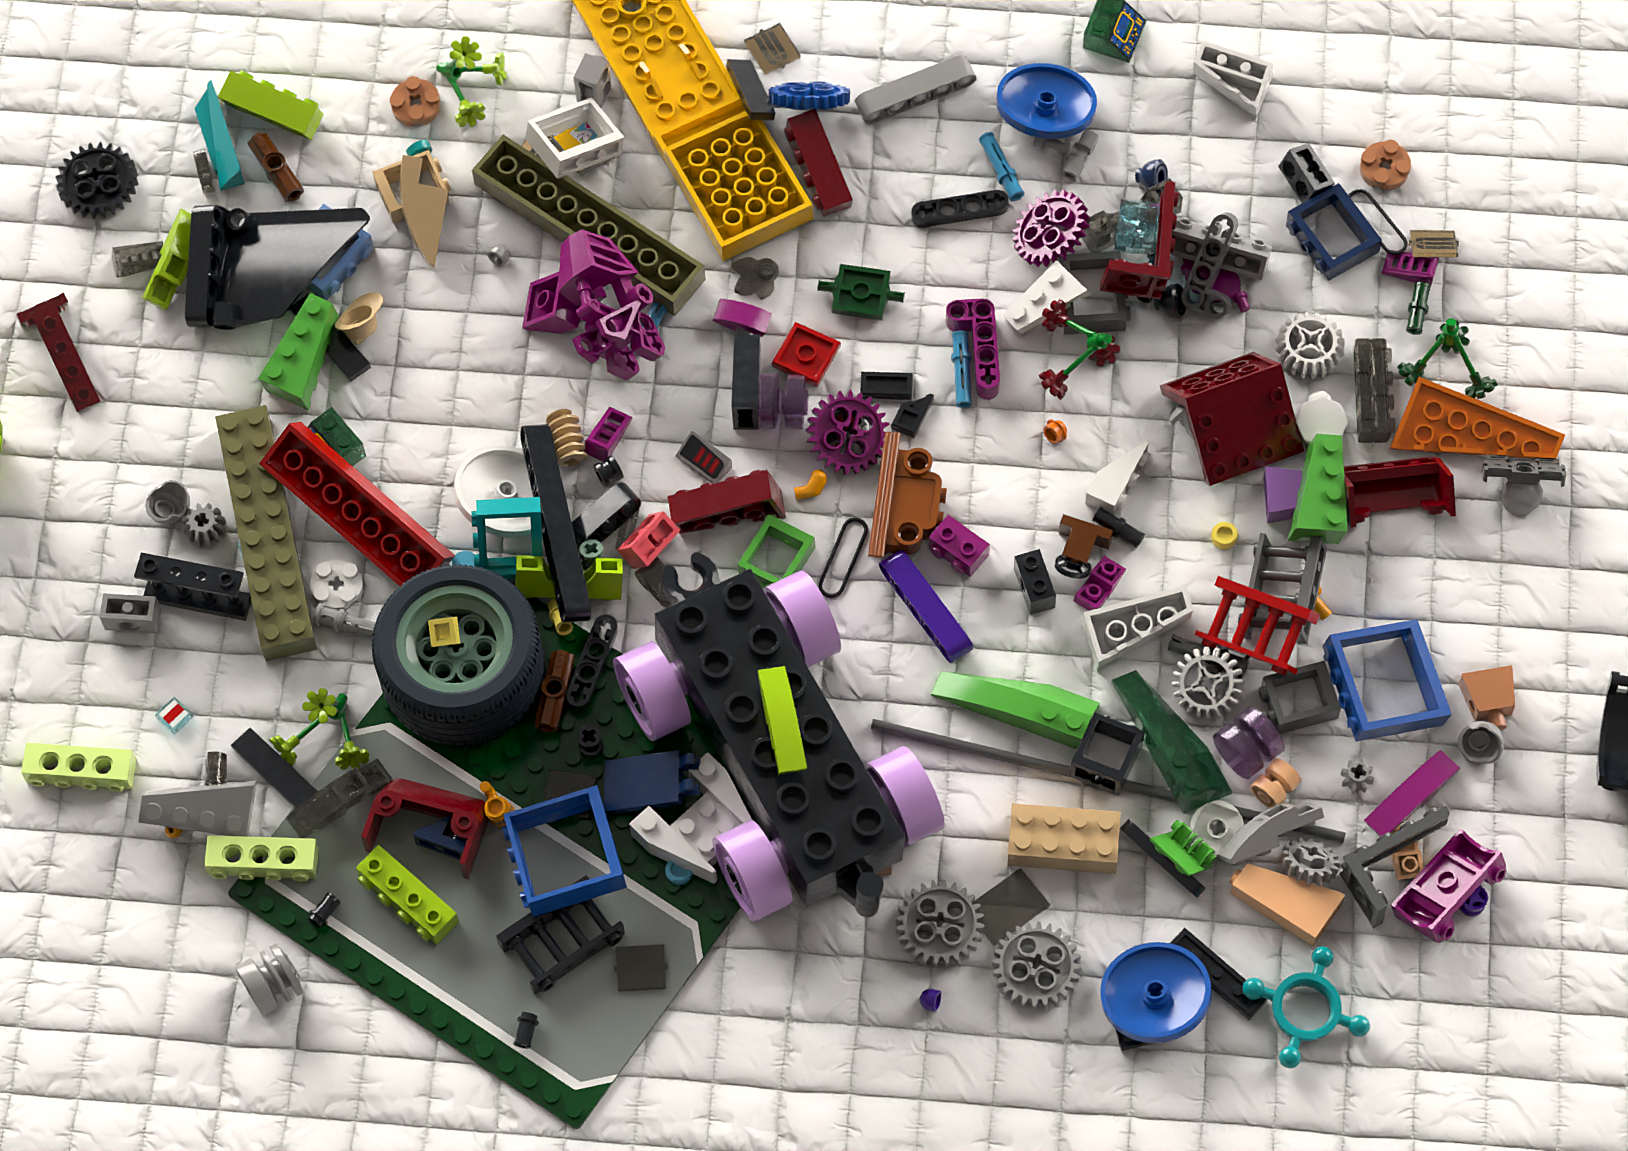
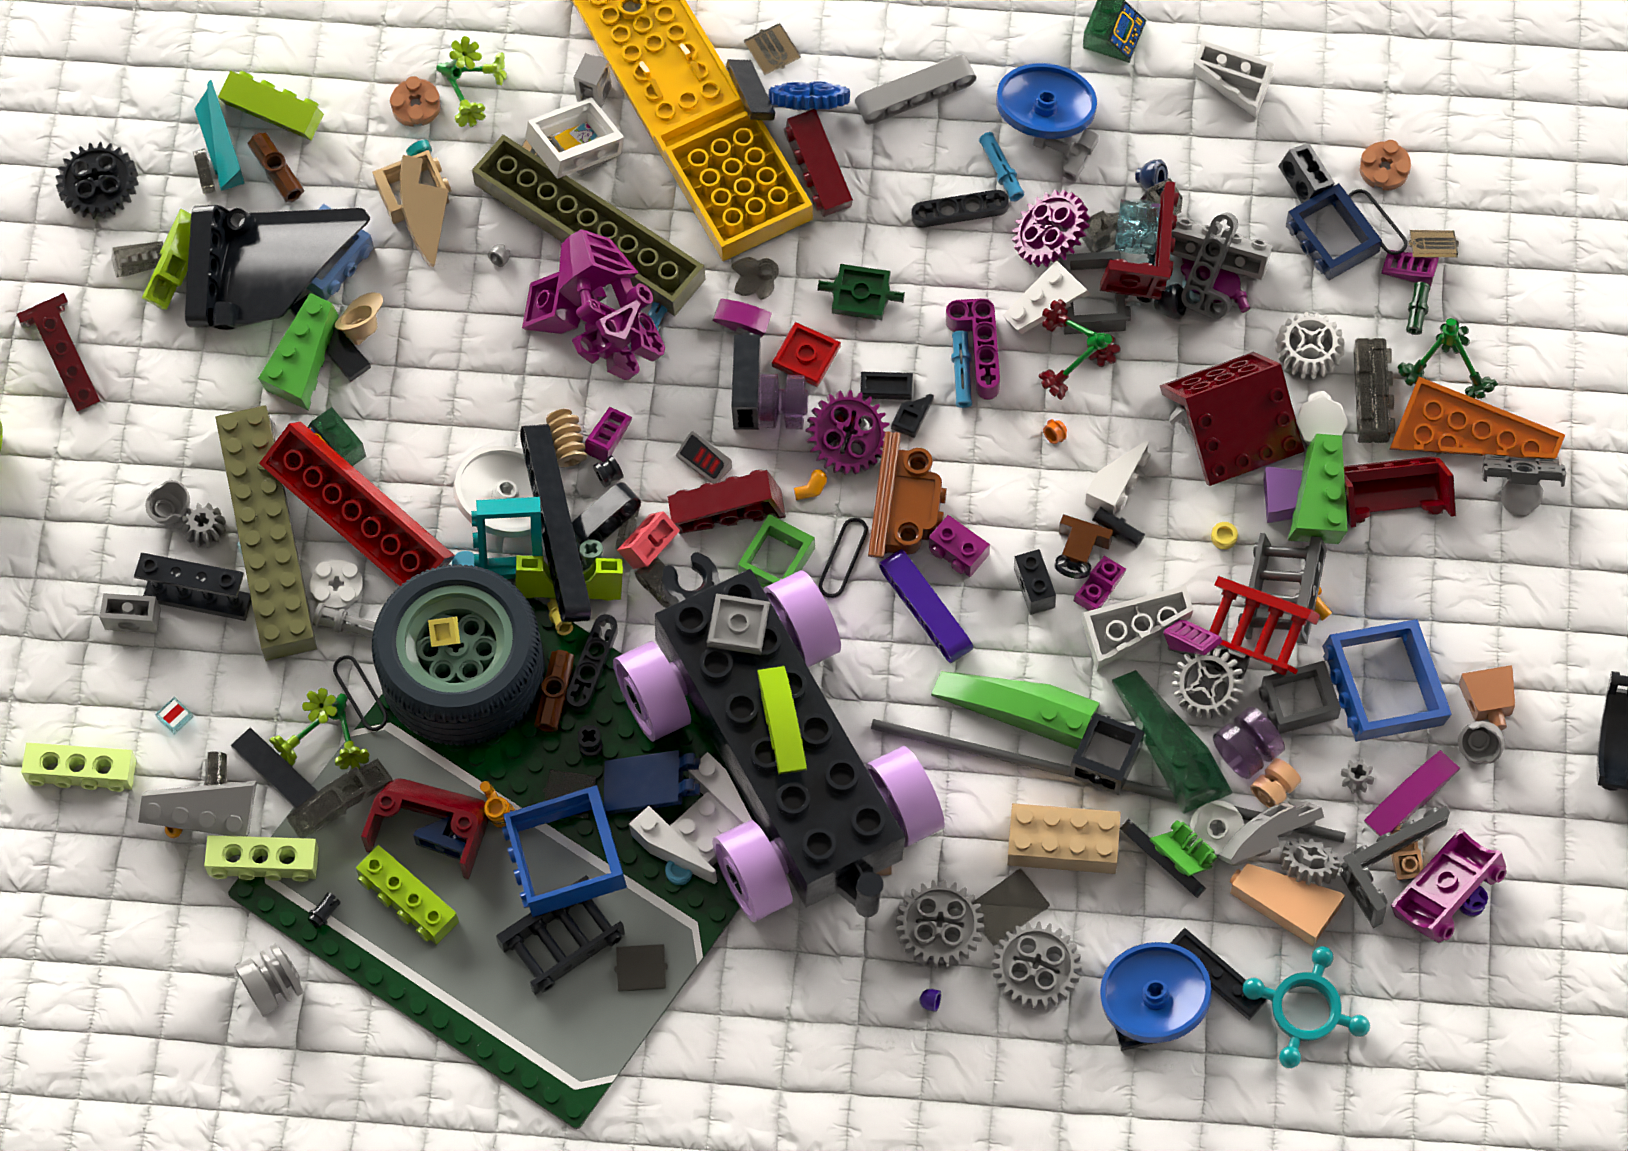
(369, 687): none -> black piece
(525, 1030): black pin -> none
(738, 624): none -> light grey tile
(1190, 638): none -> magenta slope

